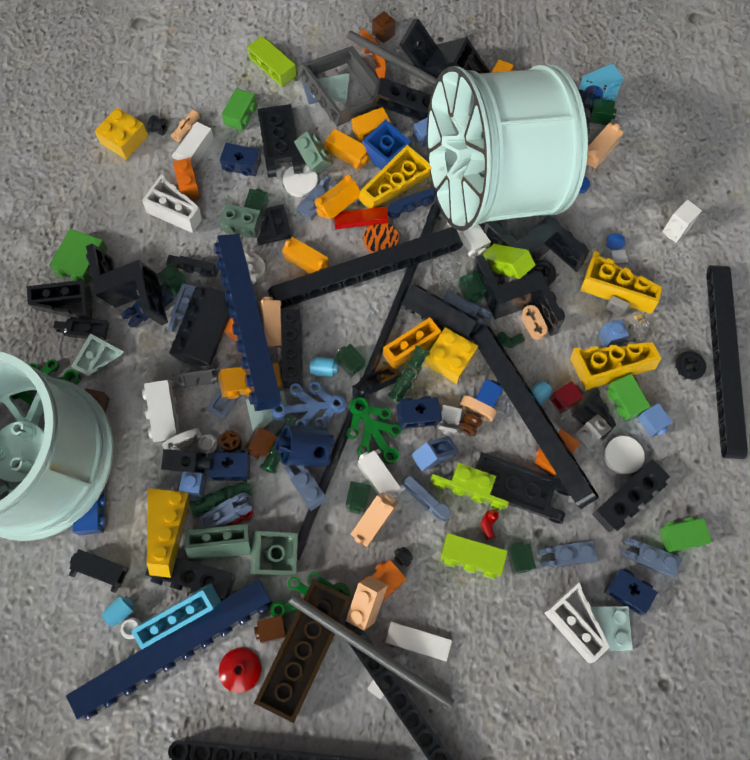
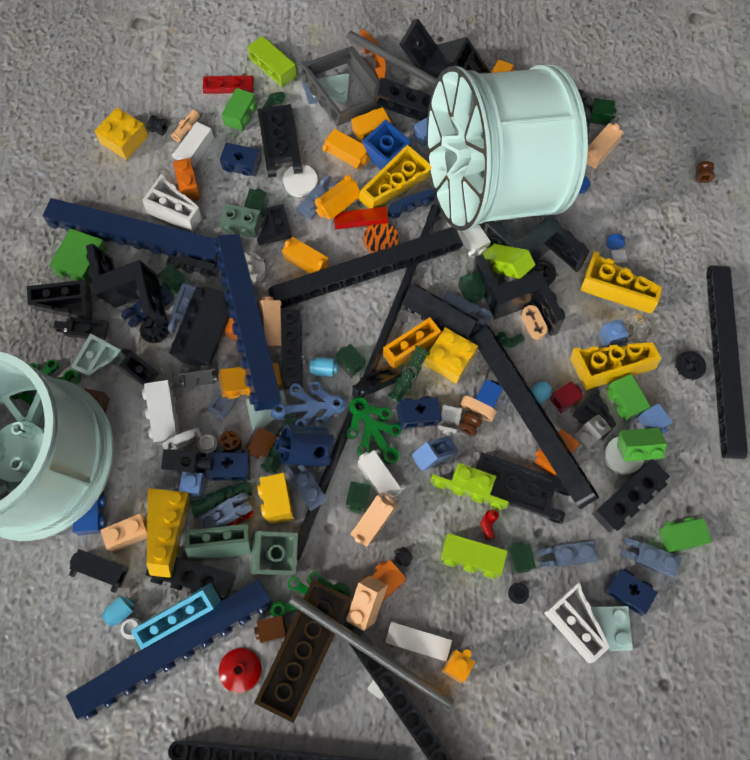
(125, 533): none -> light nougat brick
(129, 231): none -> dark blue brick
(134, 367): none -> black slope
(147, 334): none -> black gear
(227, 84): none -> red tile
(274, 99): none -> clear green arm
(276, 498): none -> yellow brick
(313, 152): sand green brick -> none
(383, 27): reddish brown brick -> none
(426, 499): sand blue hinge -> none
(459, 665): none -> light orange brick
(518, 593): none -> black plate
(602, 83): medium azure slope -> none
(617, 305): light grey tile -> none
(641, 444): none -> bright green brick
(681, 221): white brick -> none
(705, 172): none -> reddish brown wheel

